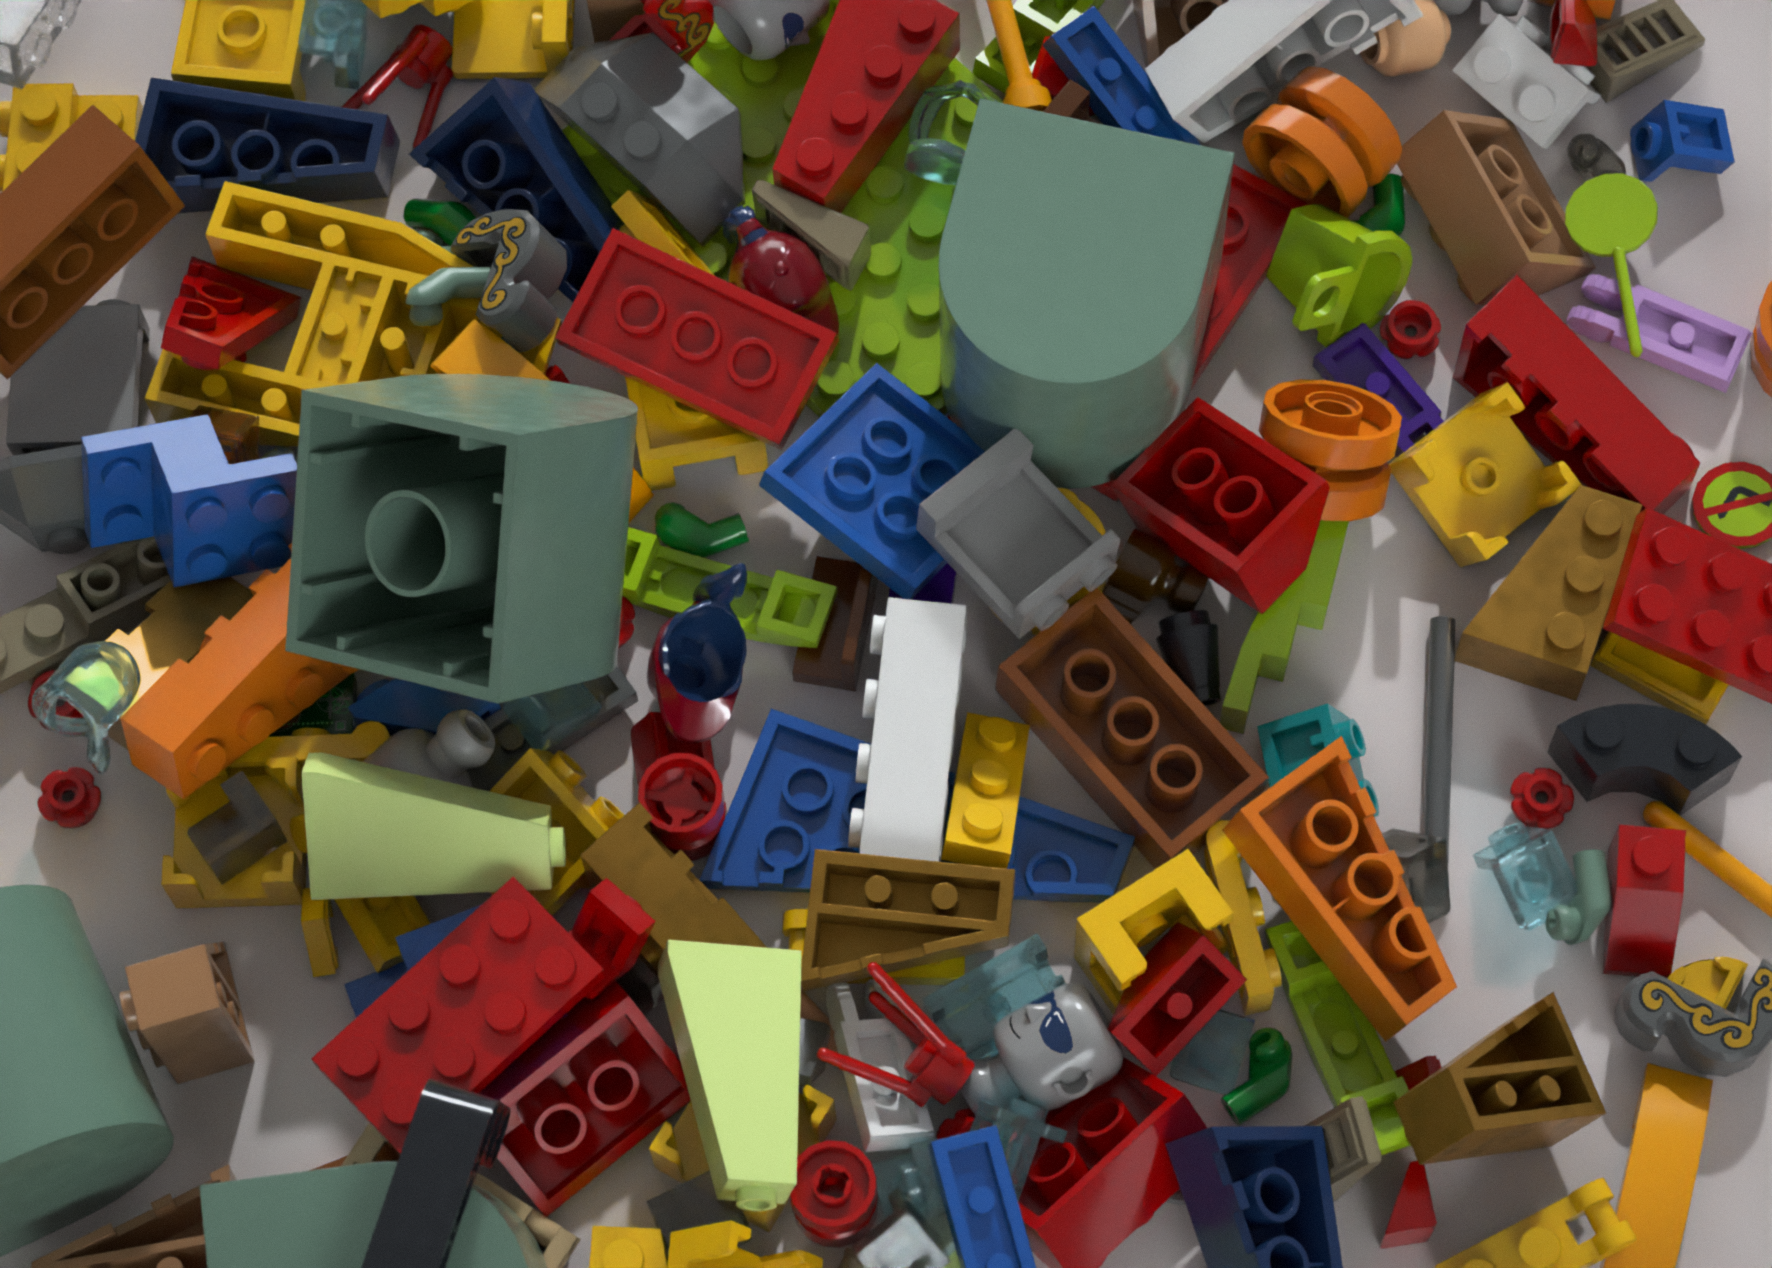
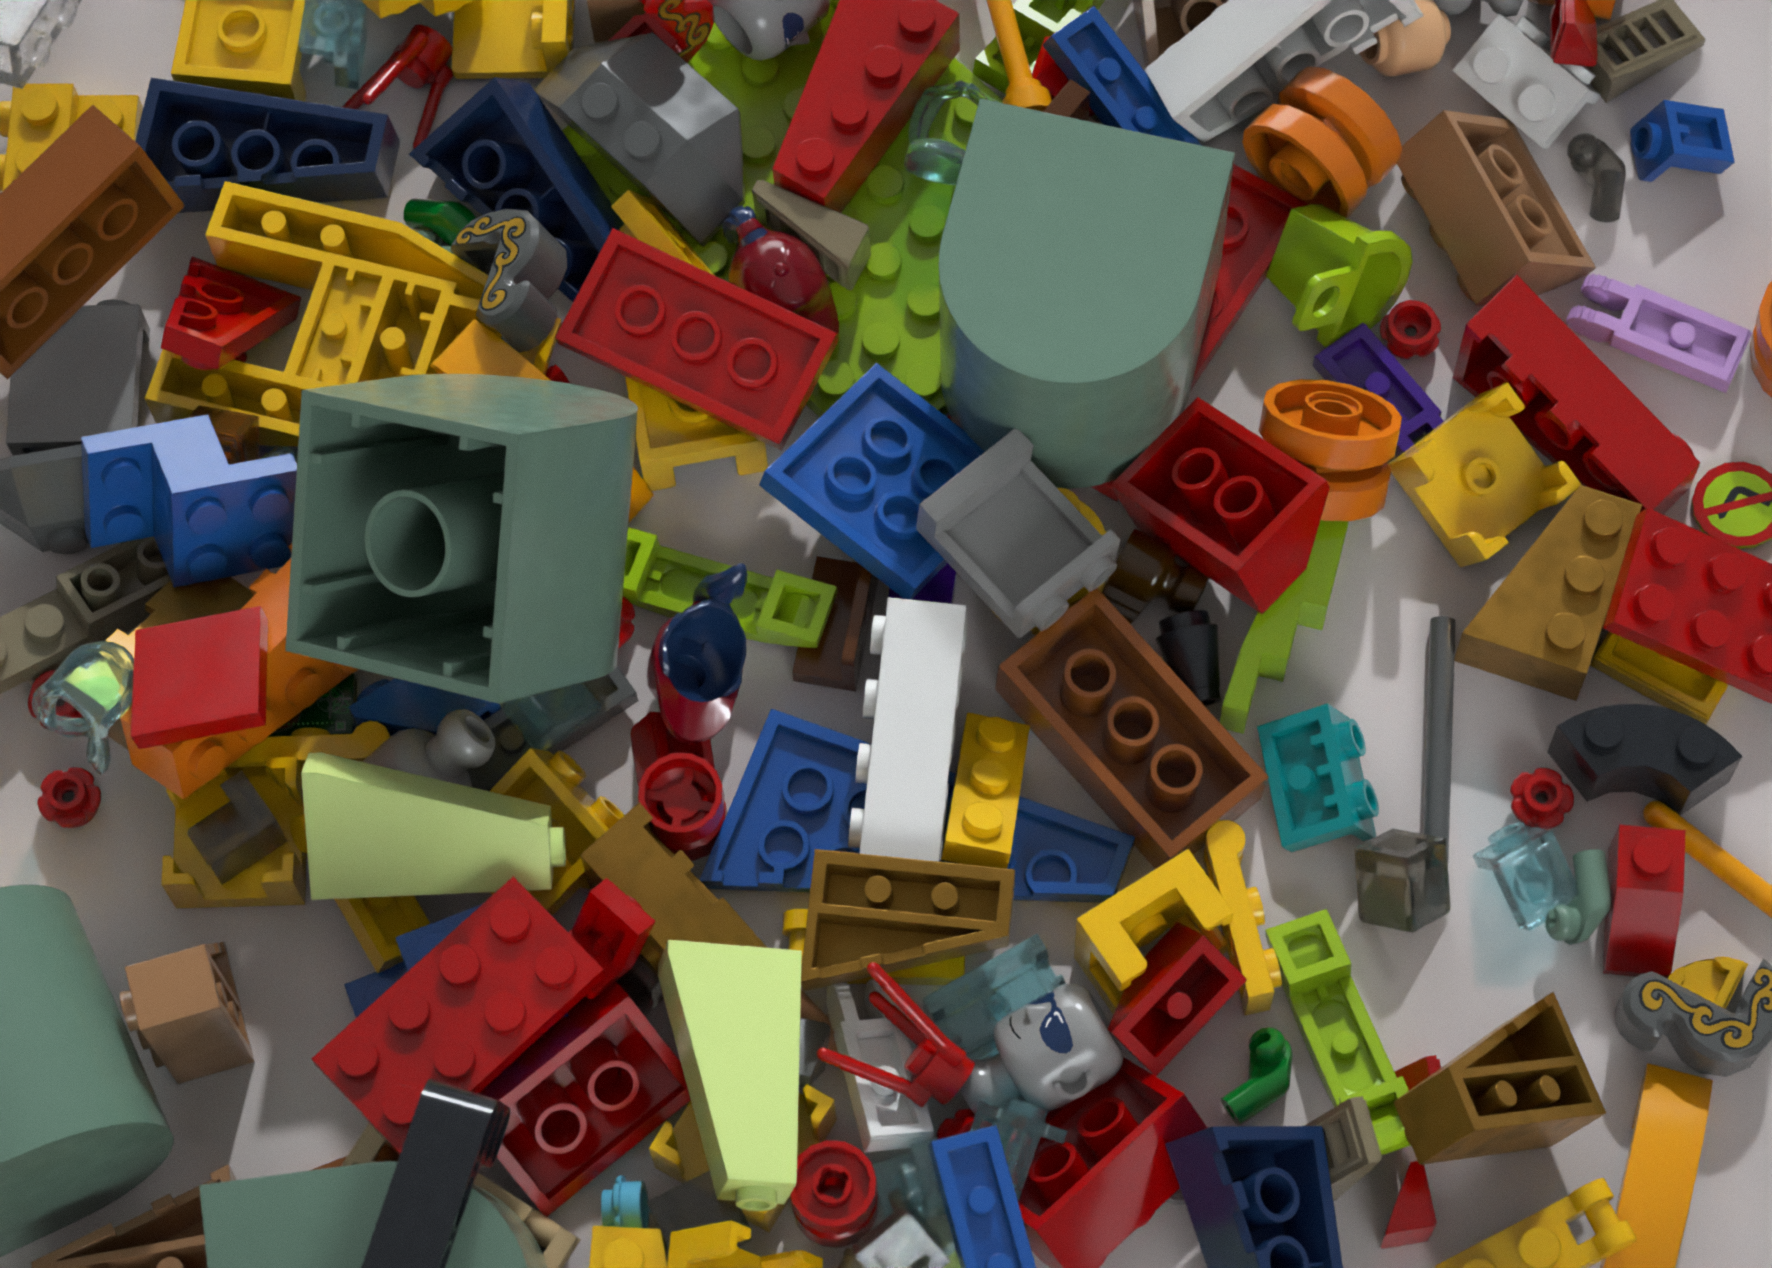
(199, 677): none -> red tile
(318, 934): yellow tile -> none
(441, 286): sand green arm -> none
(625, 1204): none -> medium azure plate
(692, 535): green arm -> none
(1215, 1053): clear light blue slope -> none
(1344, 888): orange wedge -> none
(1388, 207): green arm -> none
(1609, 220): lime piece -> none

